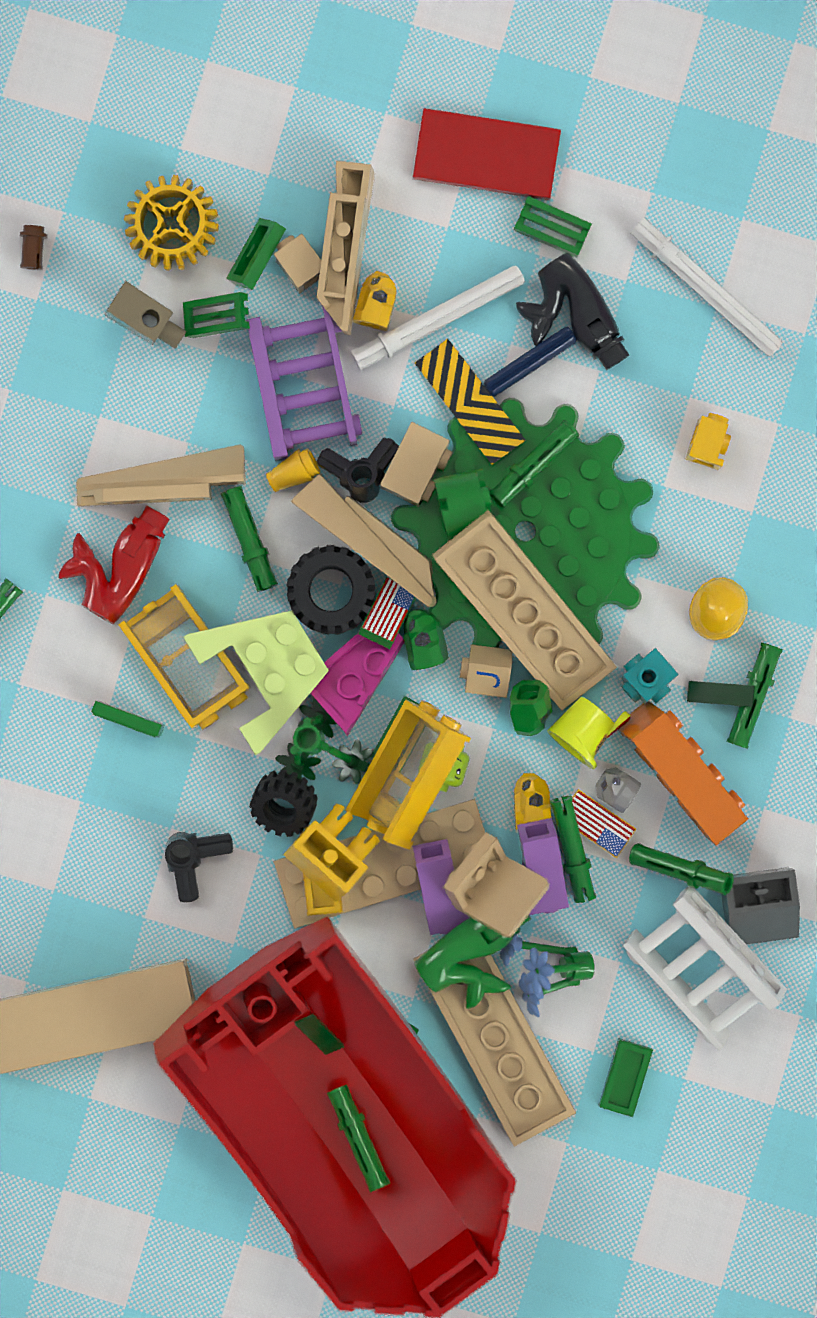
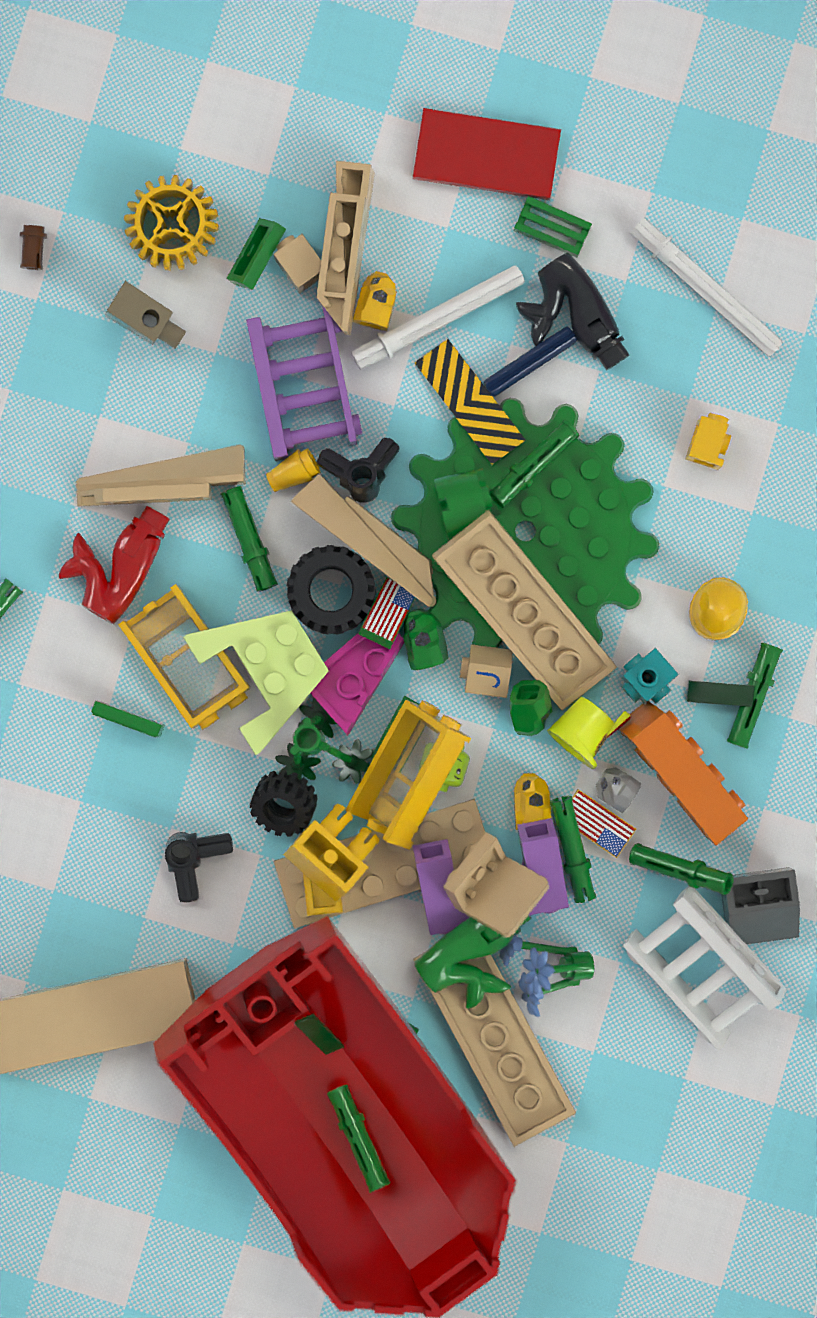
(239, 313): green tile -> none
(415, 465): tan brick -> none
(625, 1077): green tile -> none

